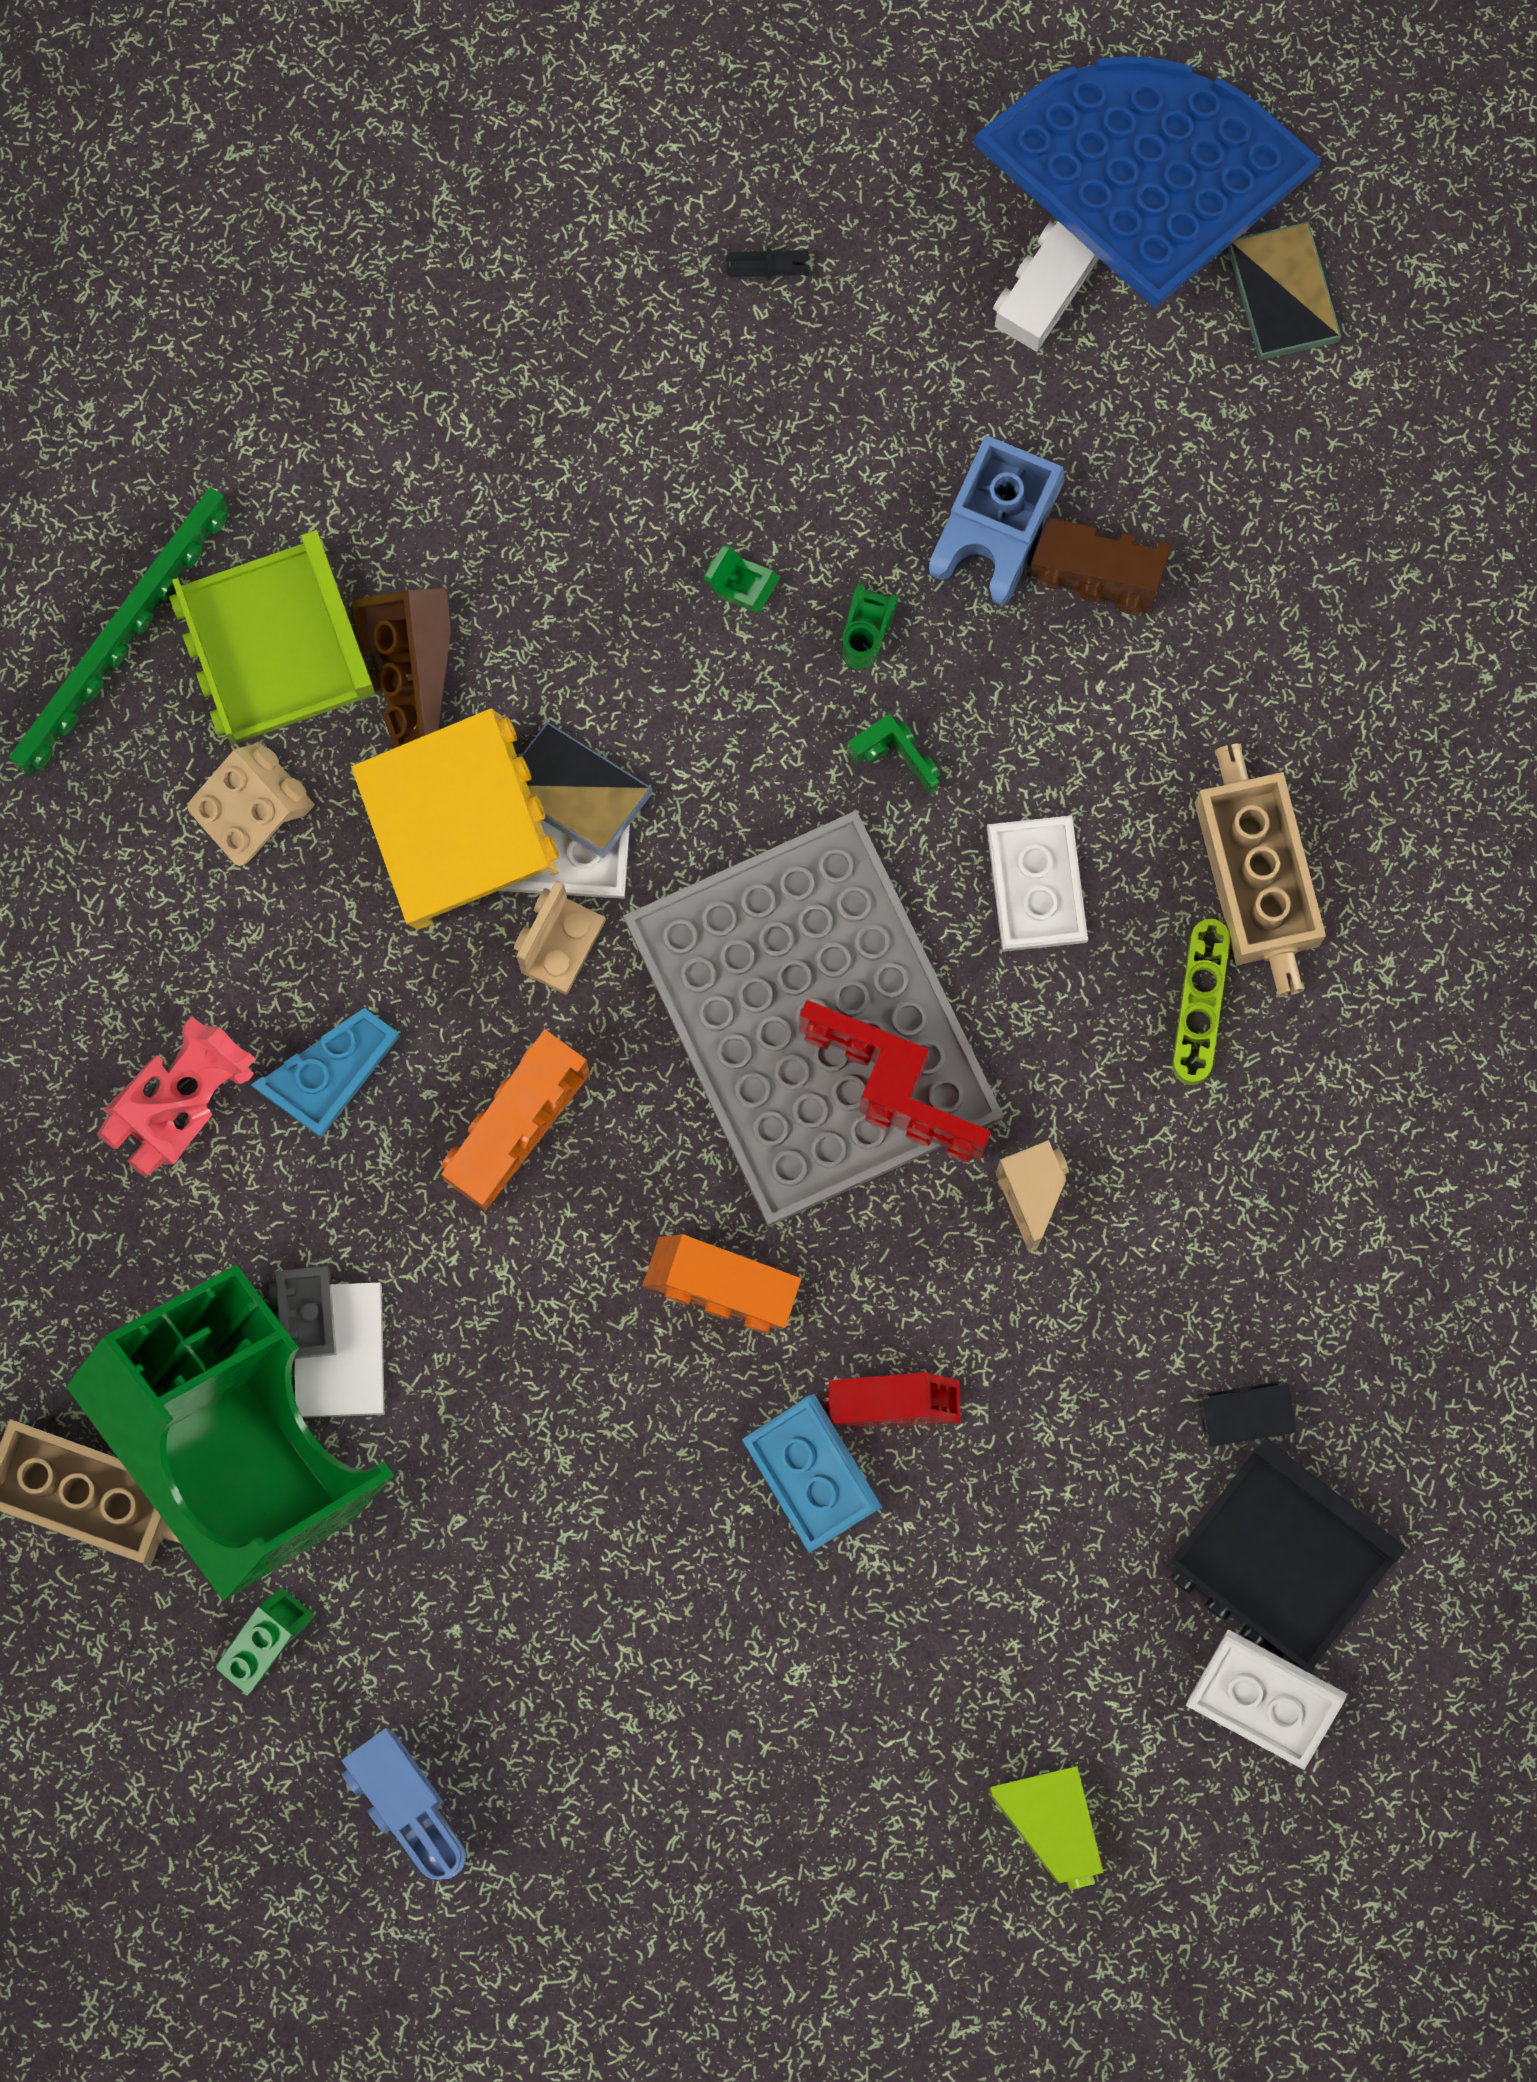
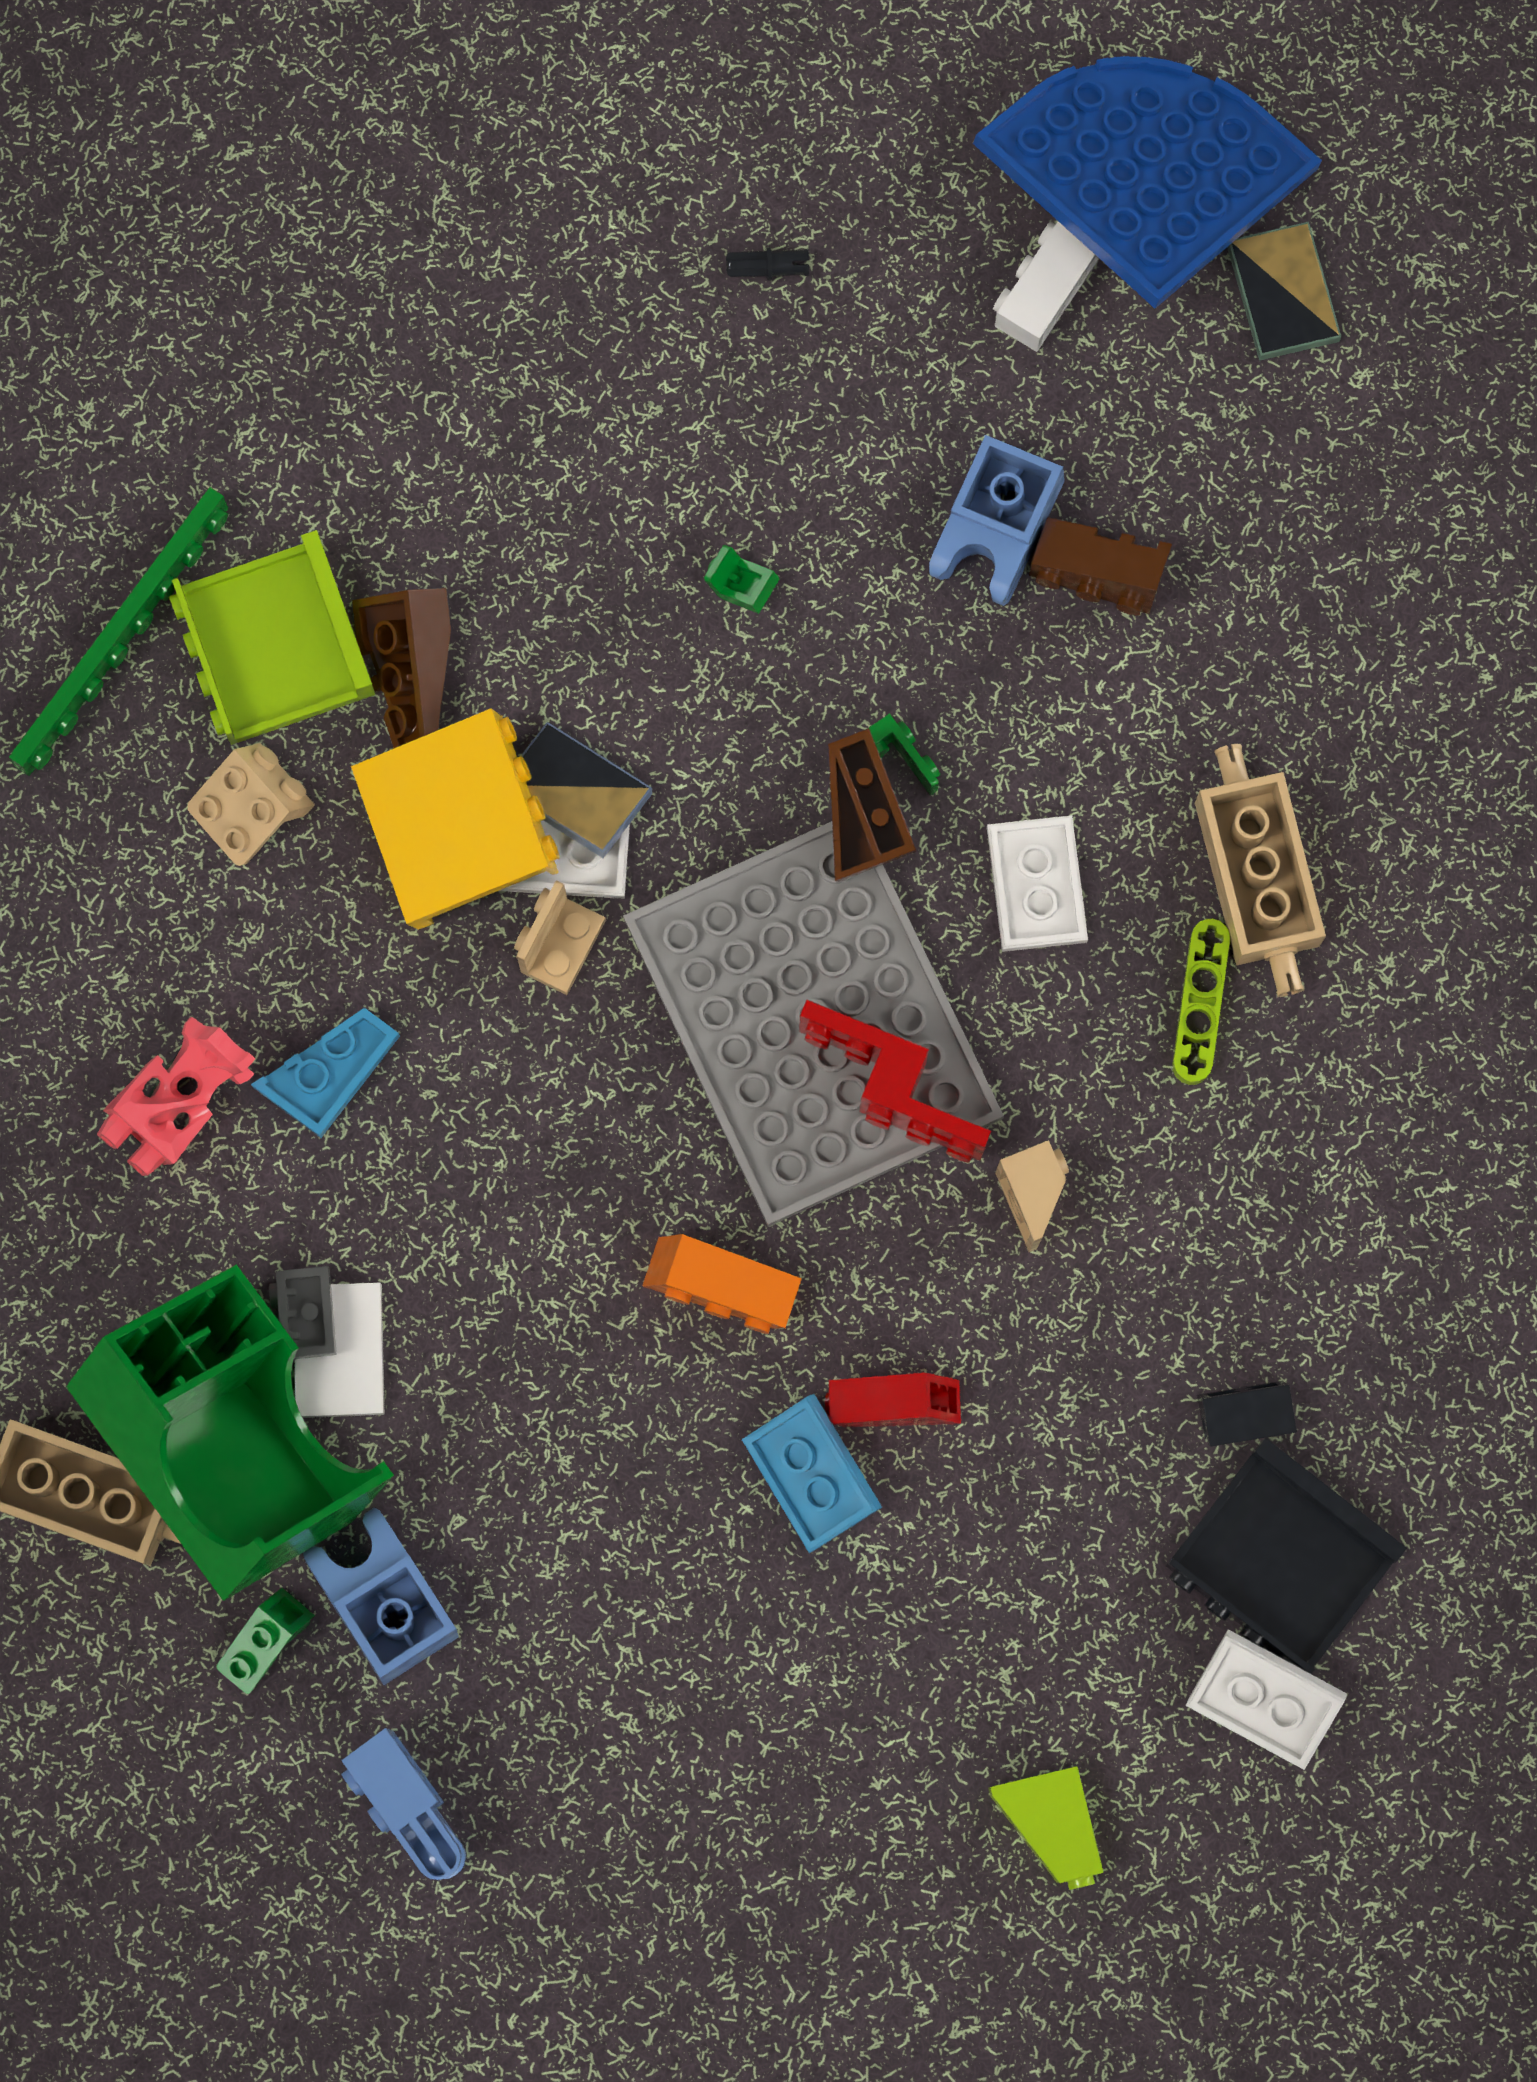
(375, 1590): none -> medium blue brick
(515, 1120): orange wedge -> none
(864, 809): none -> reddish brown wedge
(867, 620): green piece -> none

